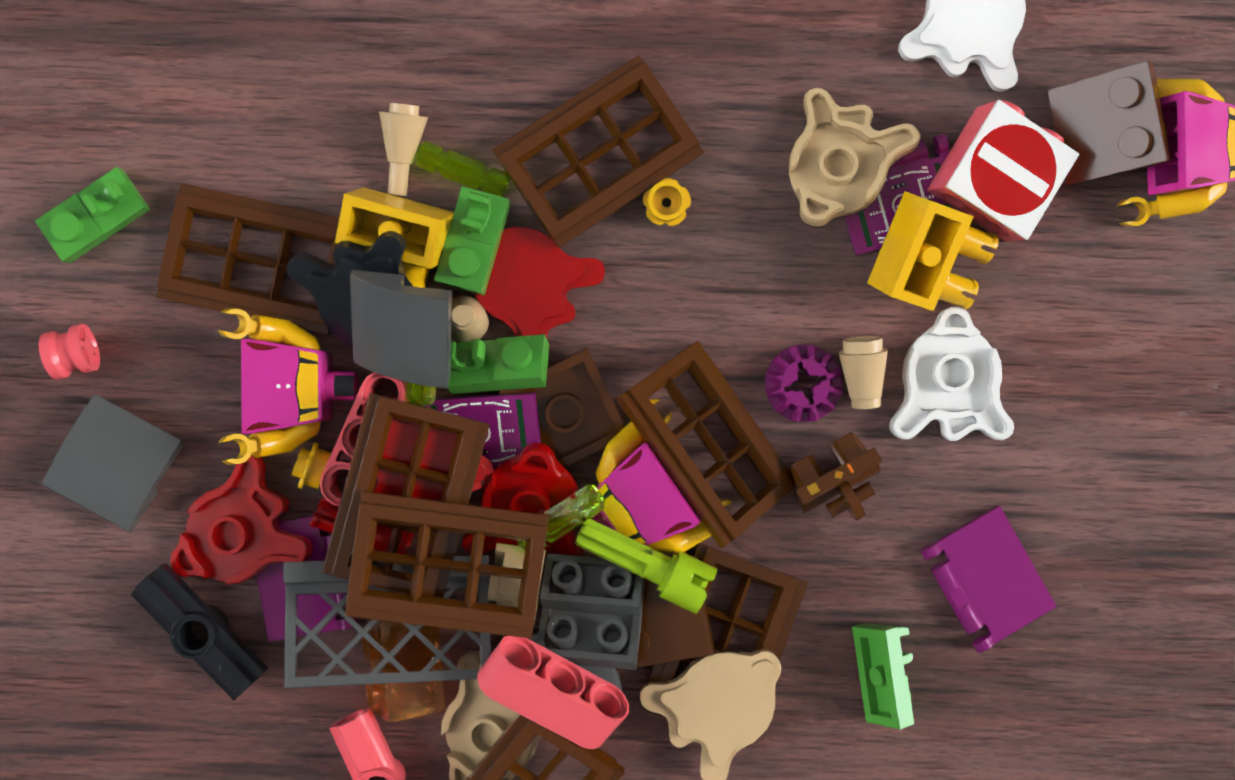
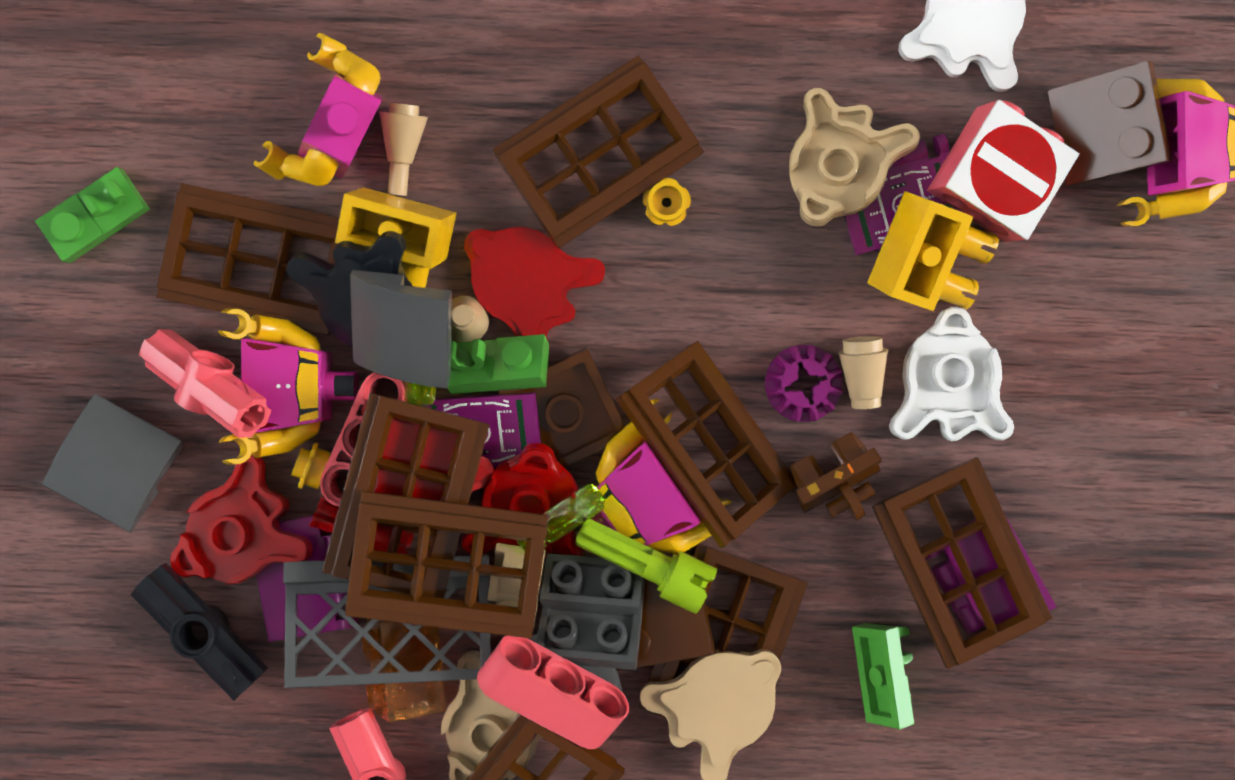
(69, 351): coral wheel -> none
(205, 383): none -> coral piece
(337, 122): none -> torso
(461, 169): clear neon green axle -> none
(472, 241): bright green plate -> none
(920, 579): none -> reddish brown piece

